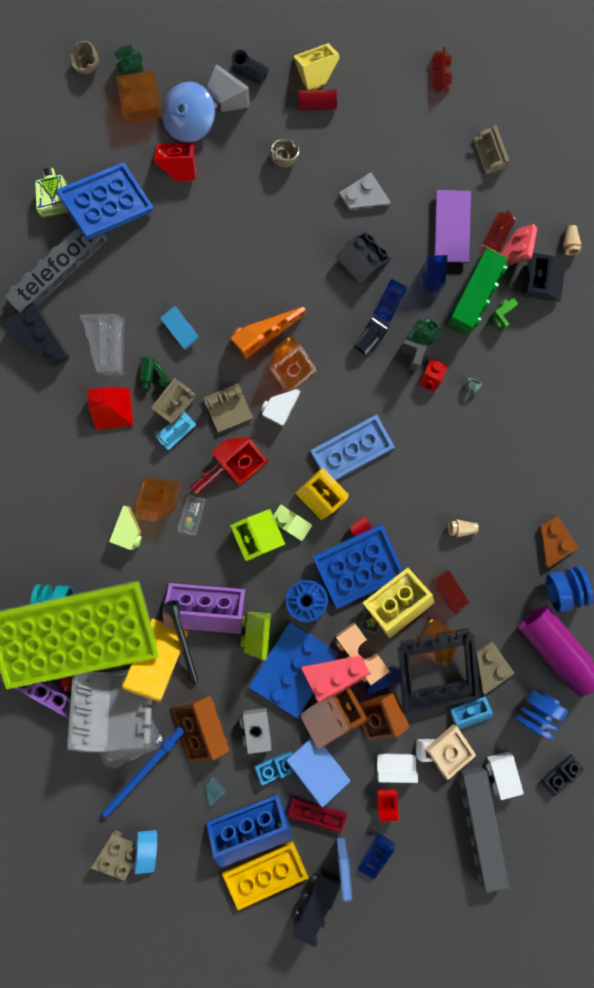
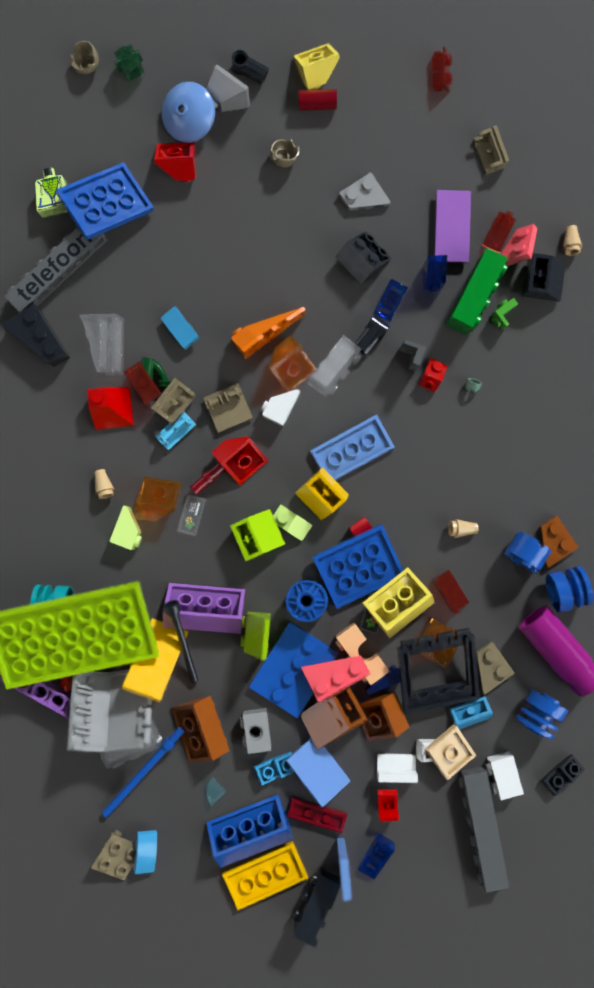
(103, 486): none -> tan cone
(139, 96): clear orange brick -> none
(142, 383): none -> clear red panel
(335, 366): none -> clear wedge
(424, 332): clear green brick -> none
(528, 552): none -> blue brick

